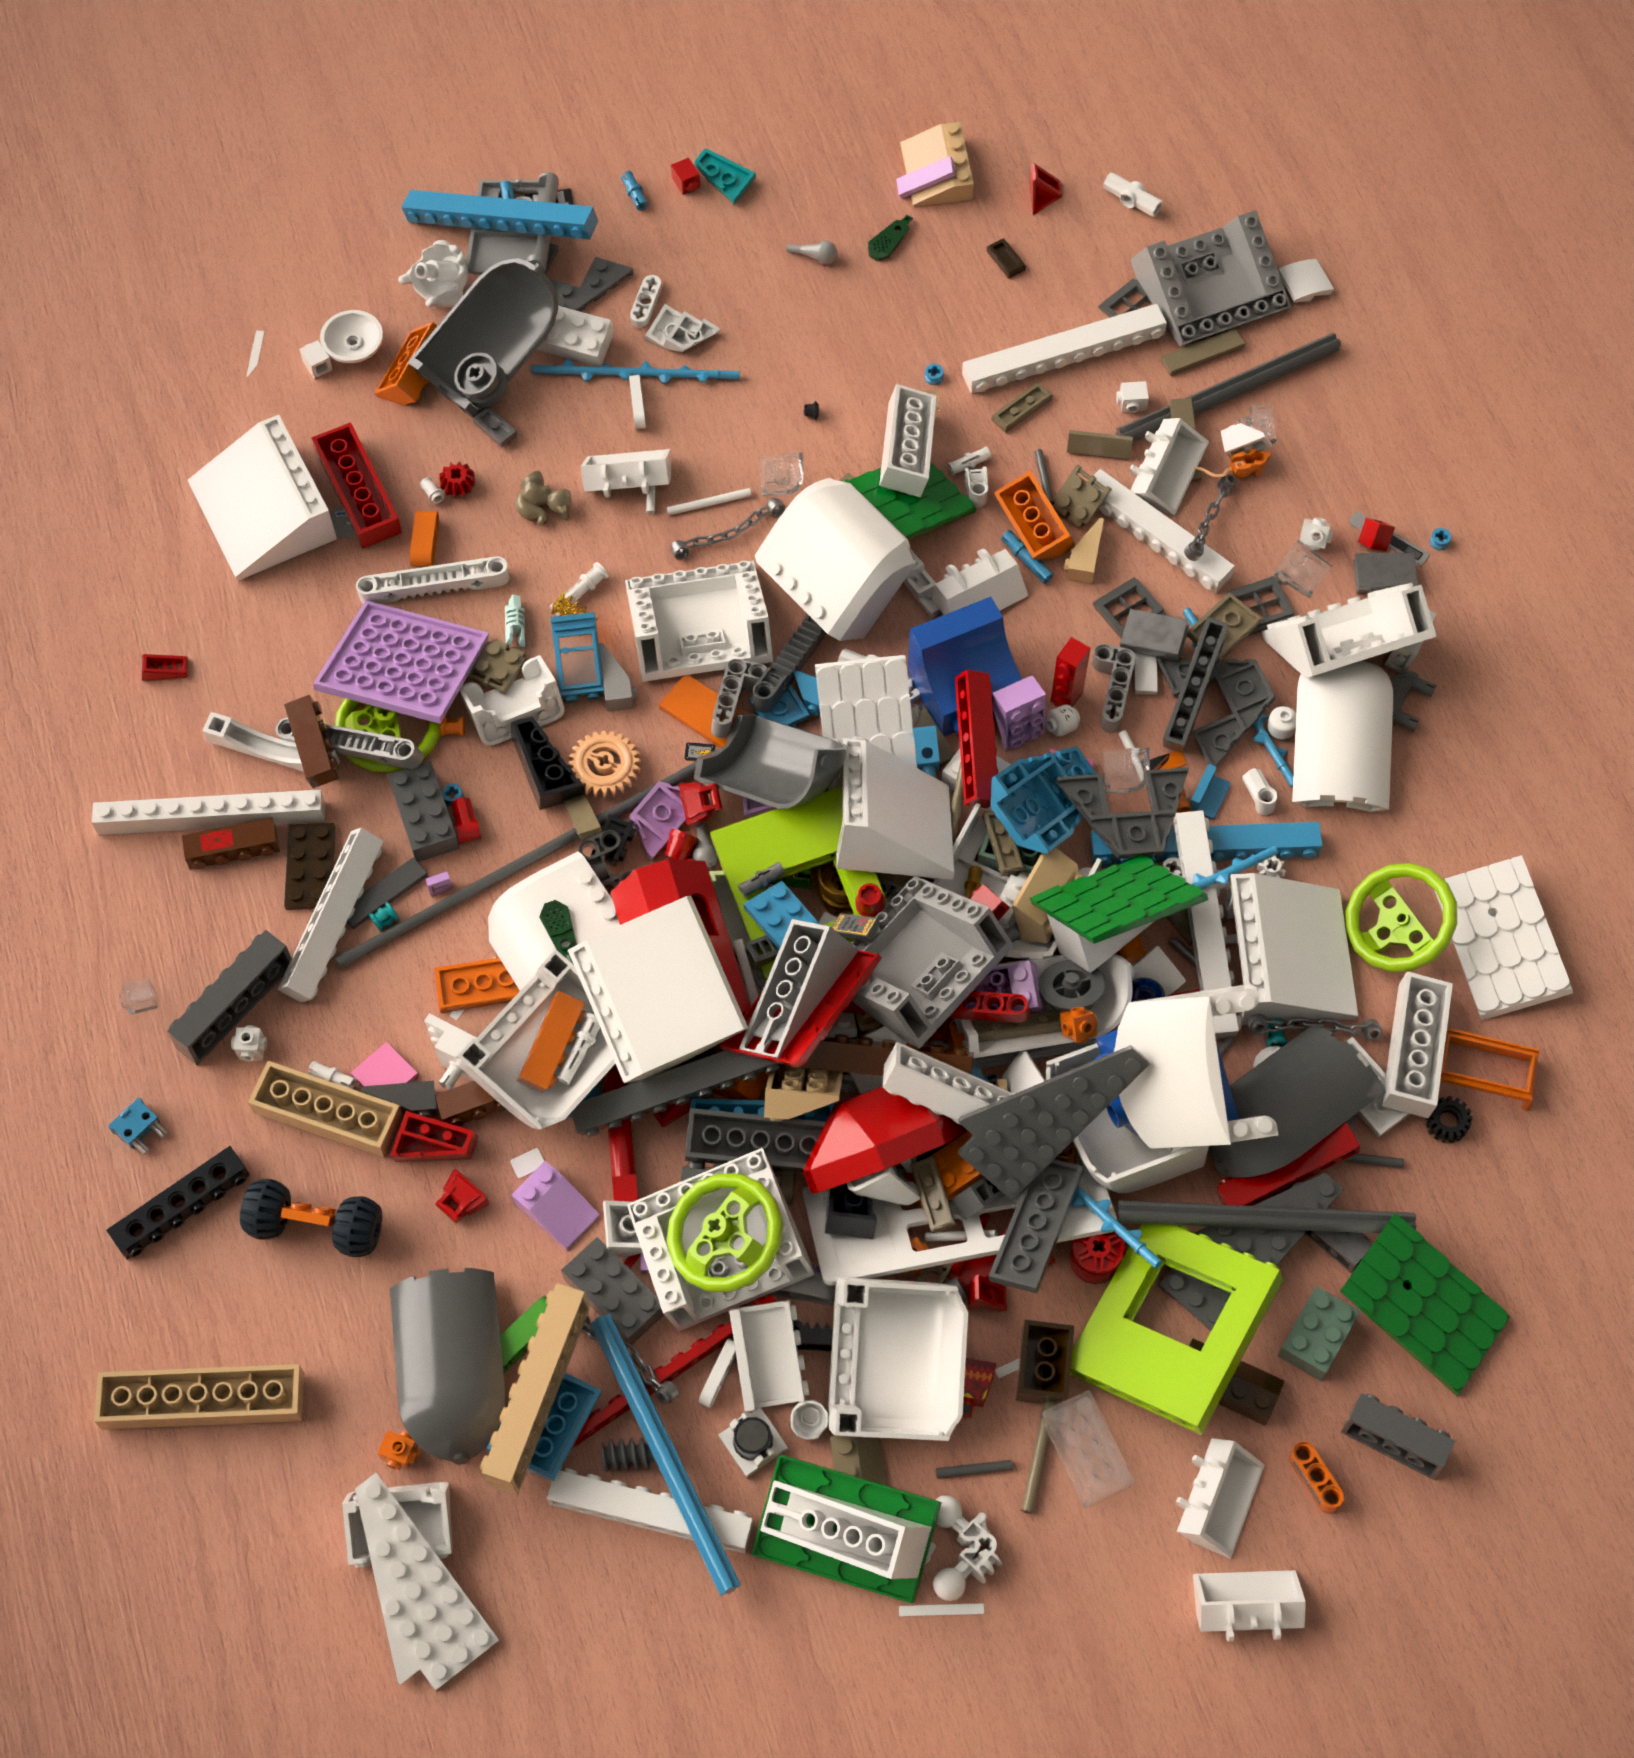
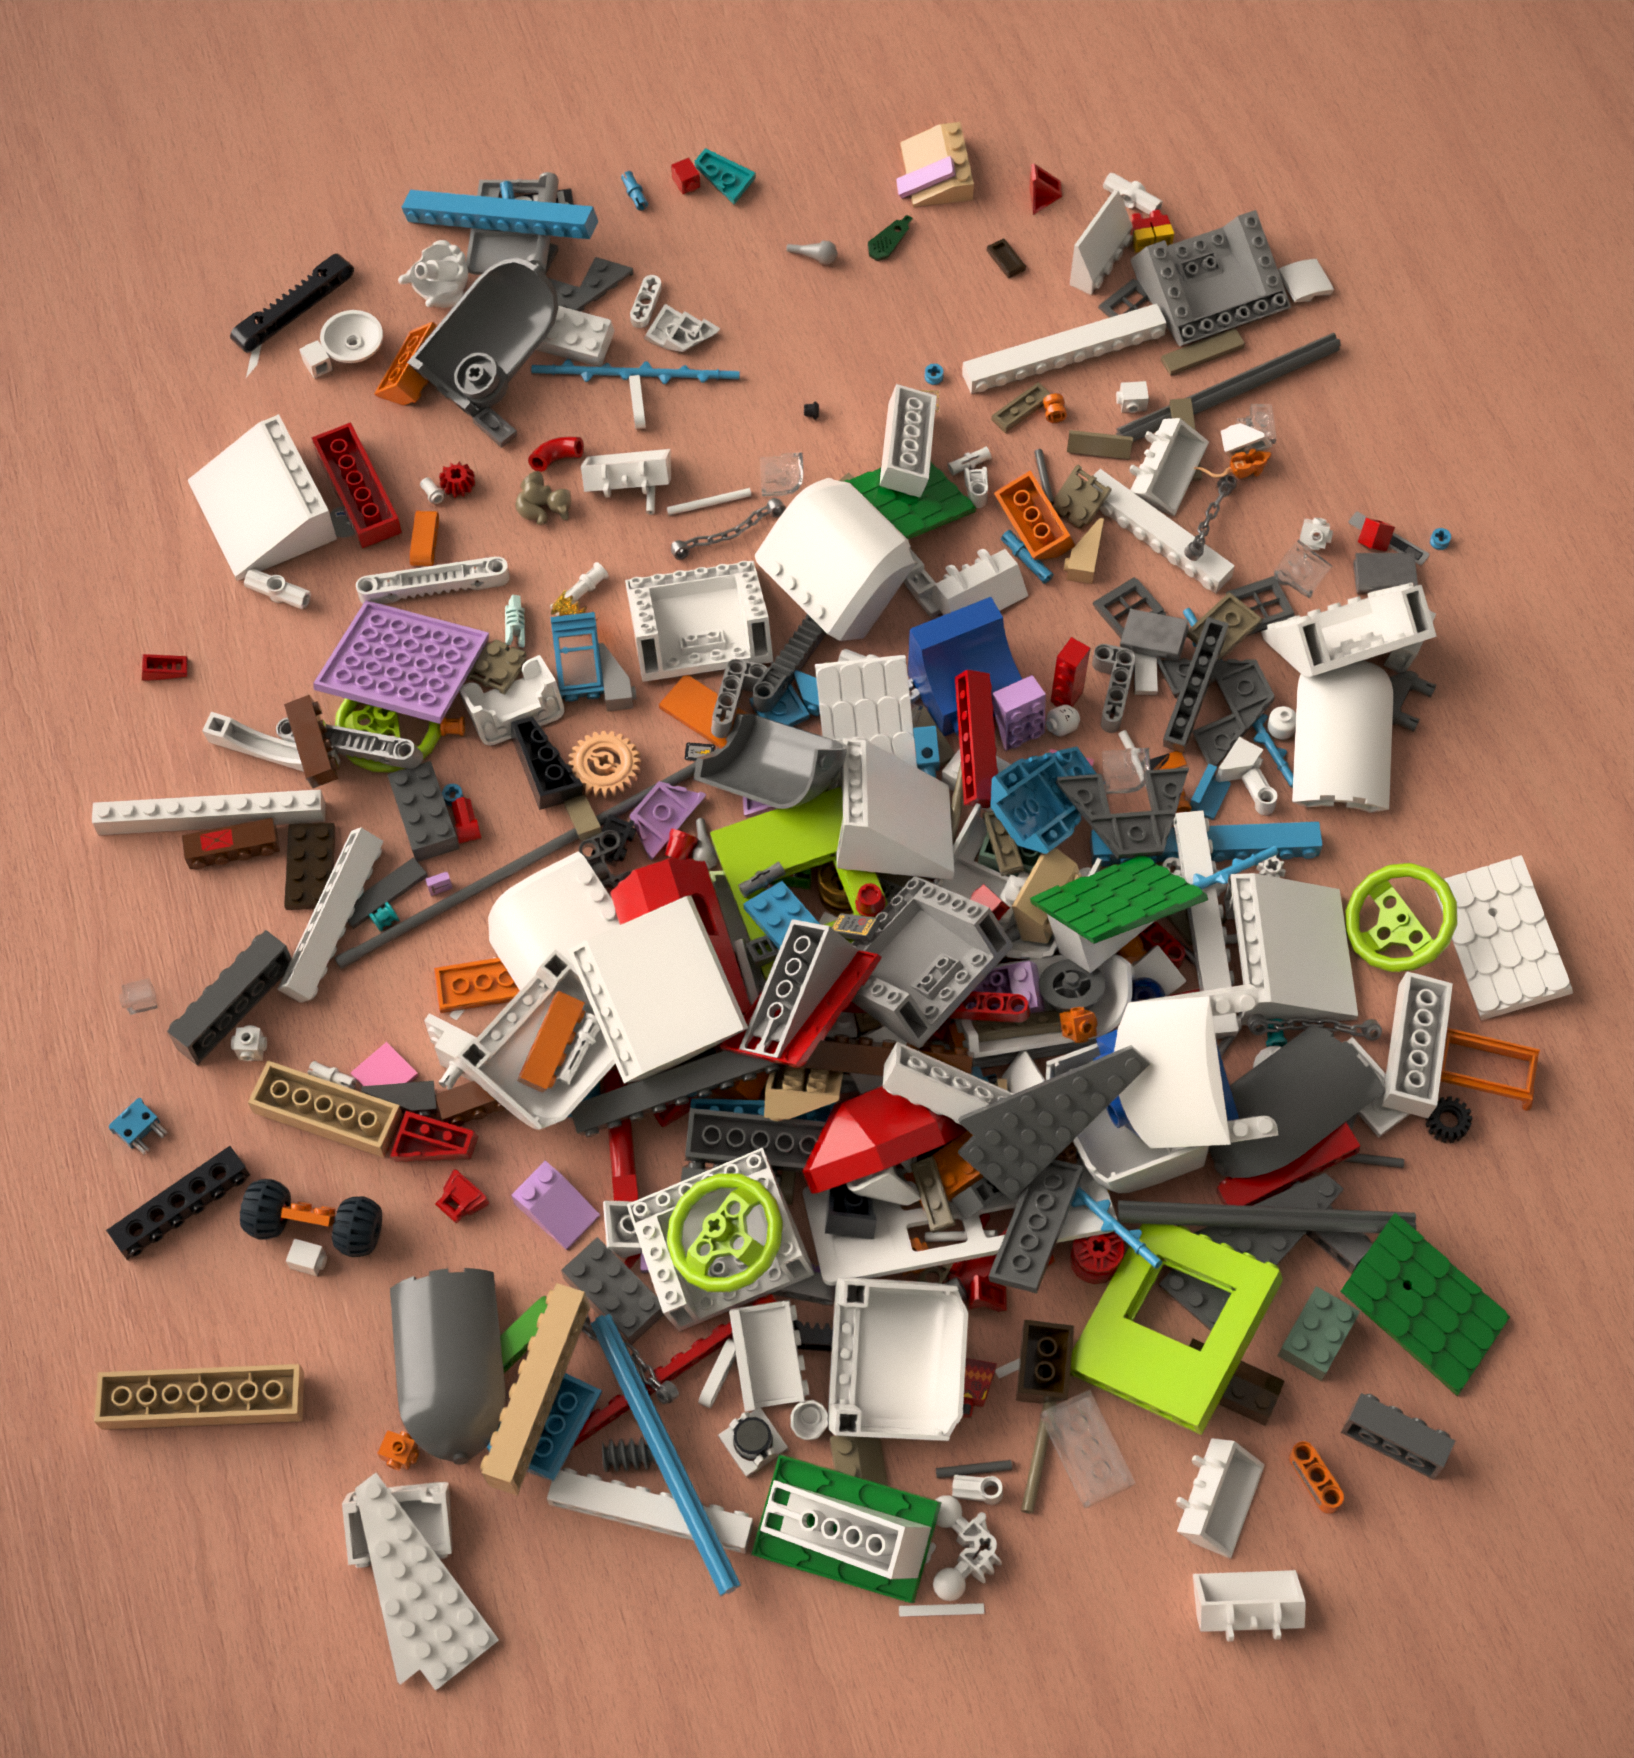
(250, 335): none -> black gear
(267, 584): none -> white piece
(306, 1257): none -> white brick
(527, 1162): white sticker -> none
(554, 450): none -> red cylinder
(561, 934): dark green piece -> none
(697, 803): red piece -> none
(973, 881): pearl gold axle -> none
(973, 1488): none -> white piece
(1054, 408): none -> orange wheel
(1101, 245): none -> white slope
(1151, 230): none -> hips
(1169, 943): none -> red beam
(1239, 761): none -> white slope

